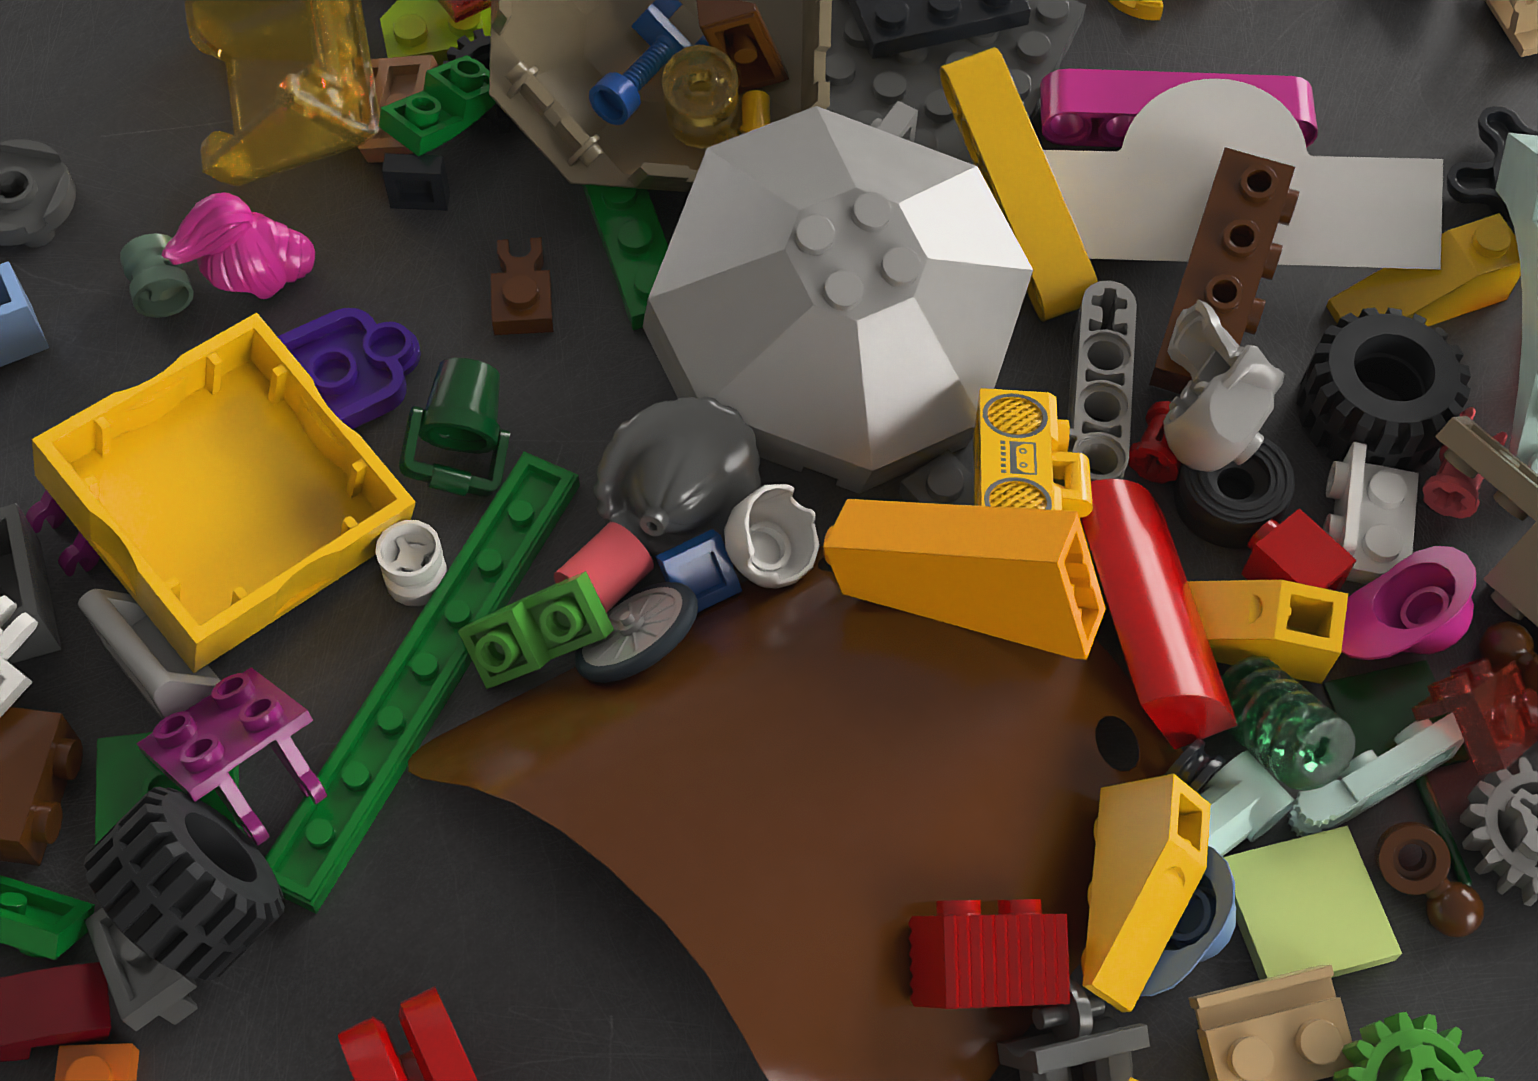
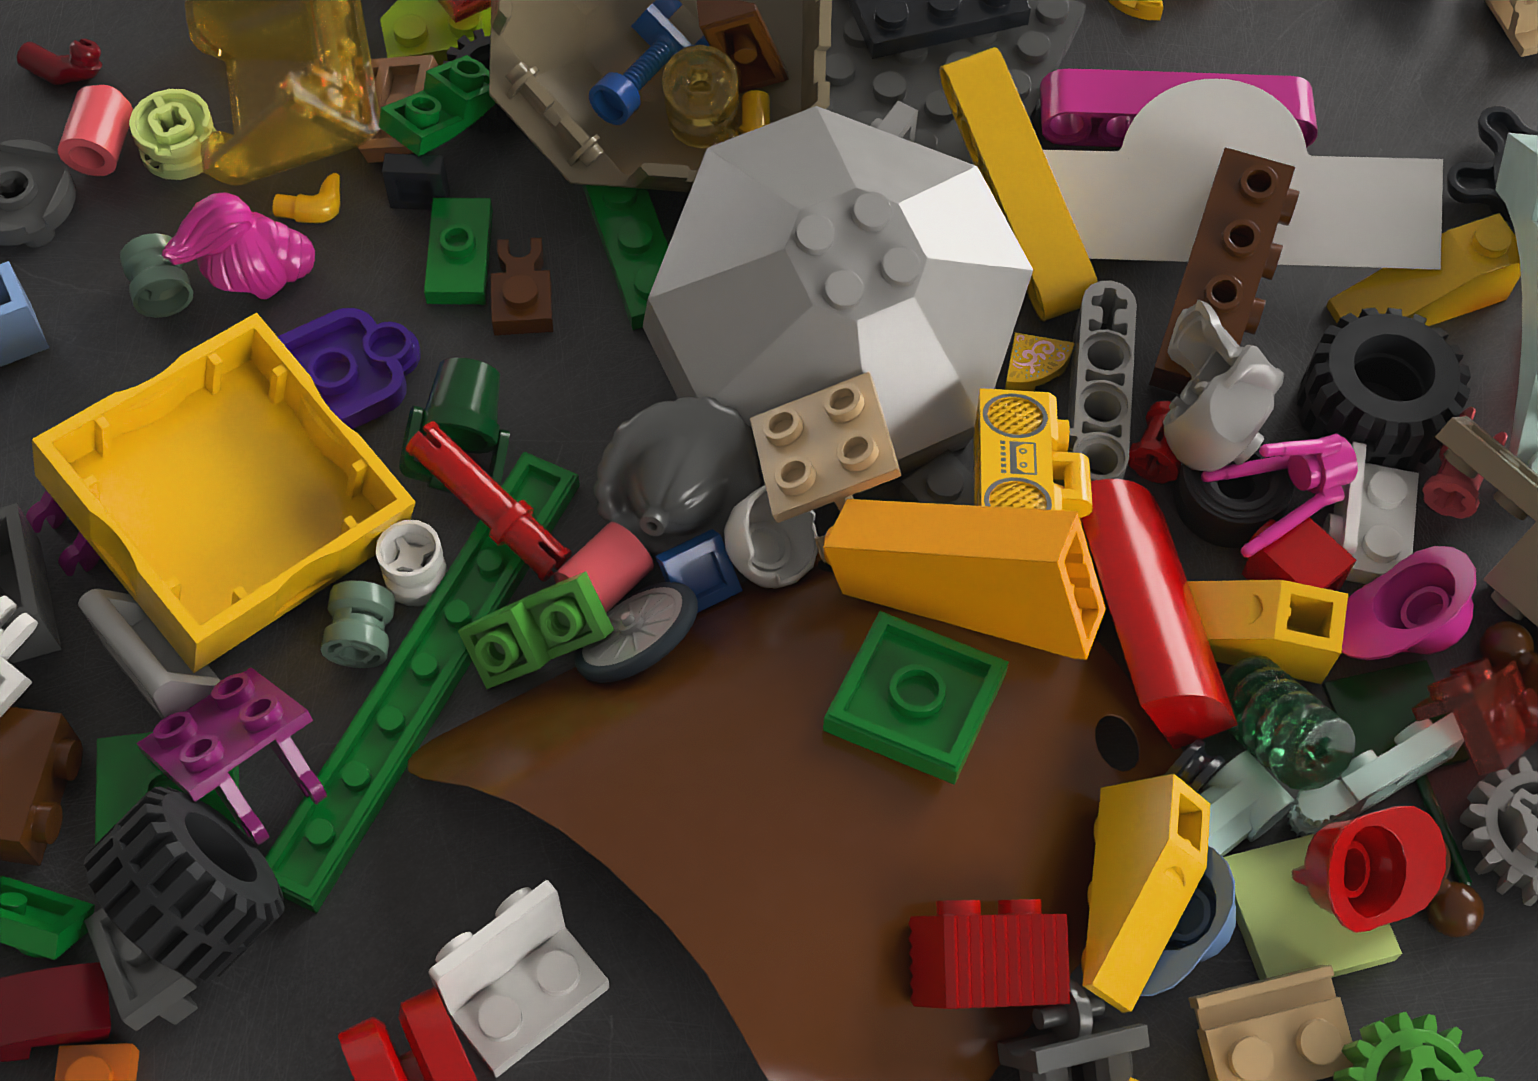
(79, 65): none -> dark red arm
(95, 130): none -> coral brick
(170, 132): none -> yellowish green wheel
(309, 208): none -> yellow animal
(358, 624): none -> sand green wheel
(458, 251): none -> green plate
(506, 518): none -> red pin
(516, 978): none -> white bracket
(824, 449): none -> tan plate
(916, 697): none -> green tile
(1036, 361): none -> yellow tile
(1312, 465): none -> dark pink plant
(1375, 867): none -> red piece

